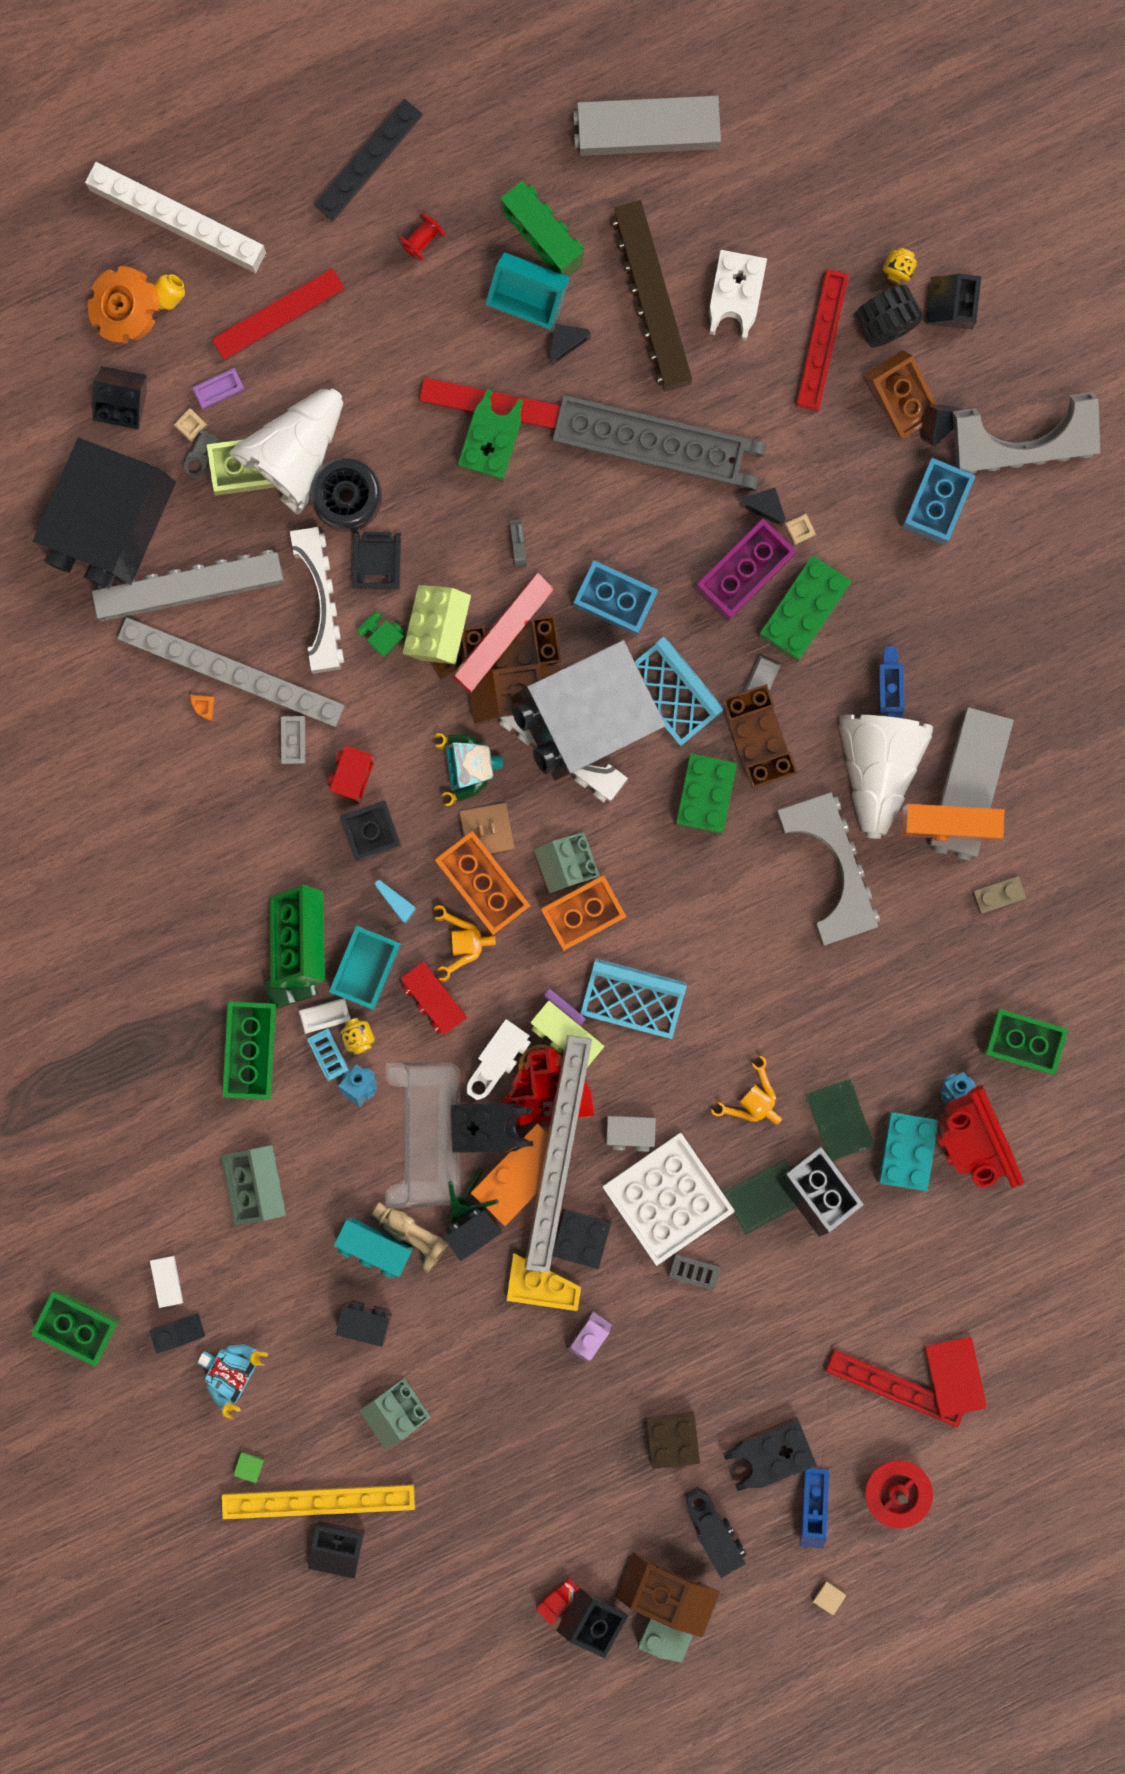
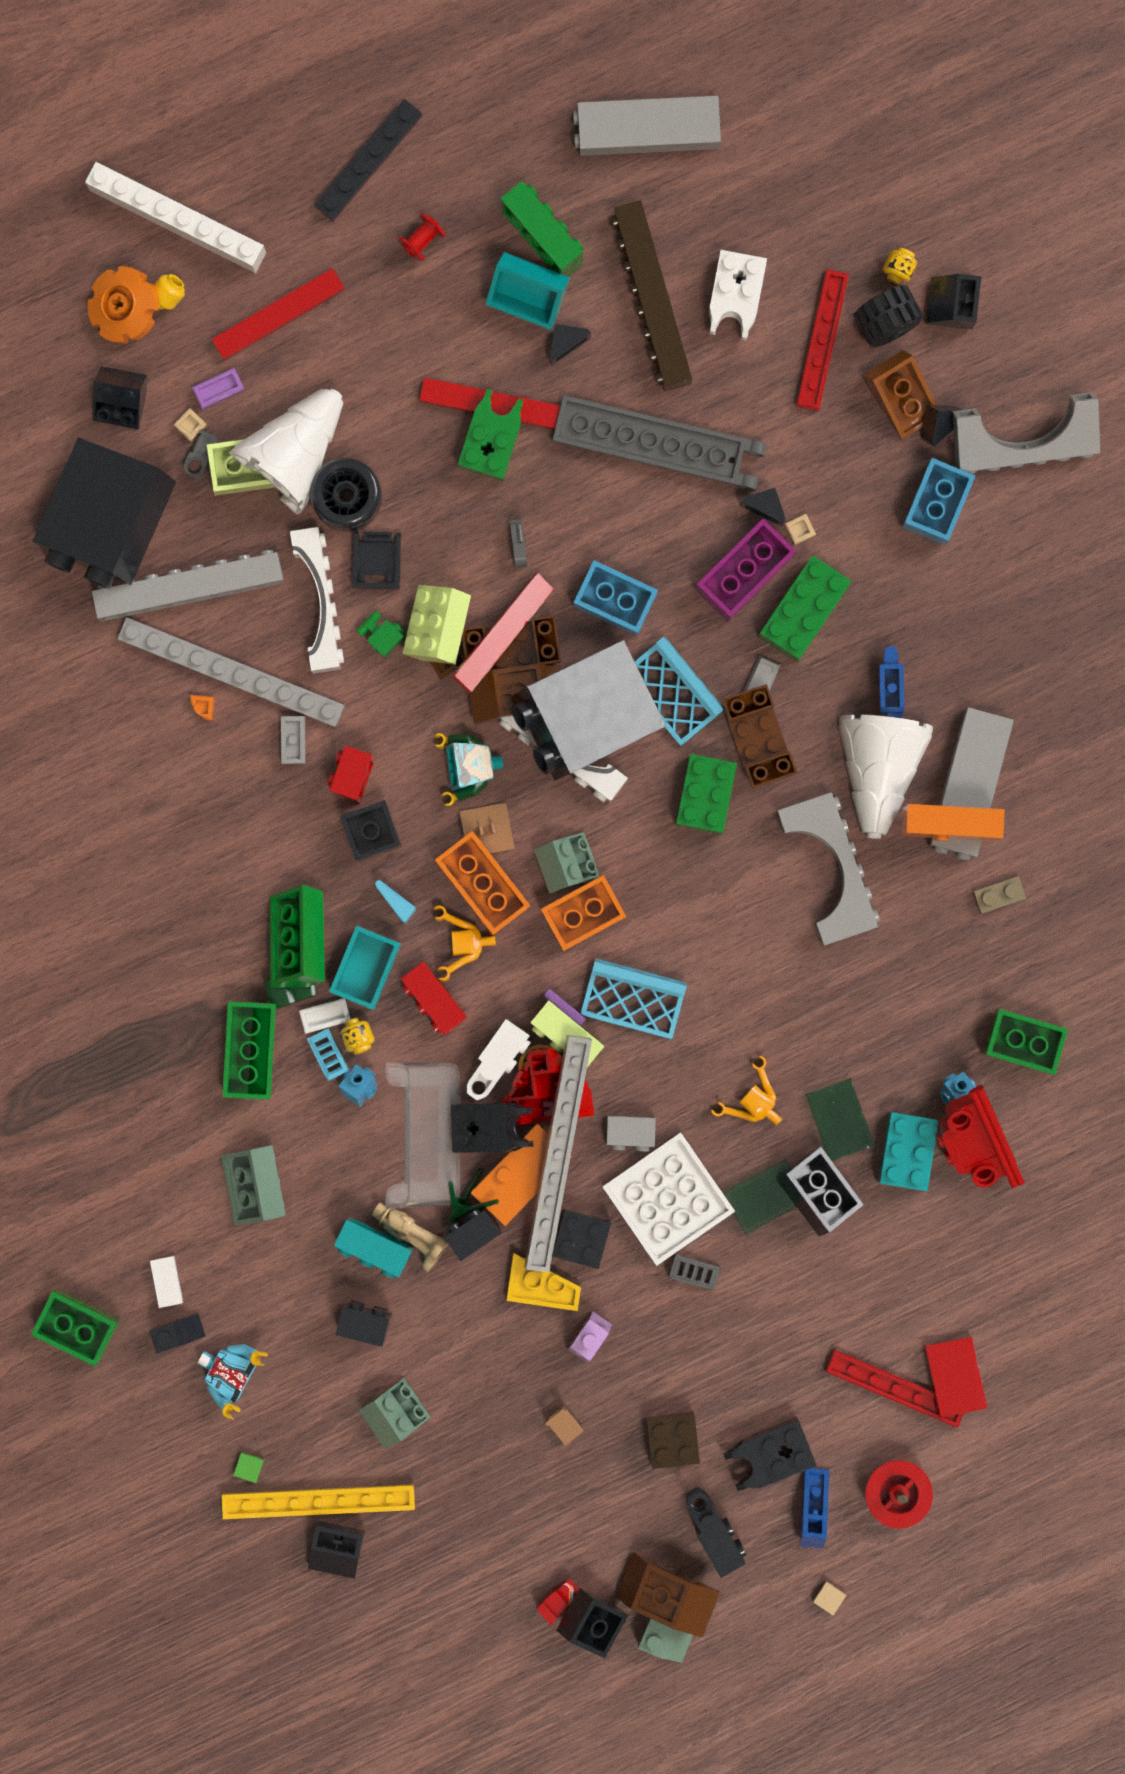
(564, 1425): none -> medium nougat bracket

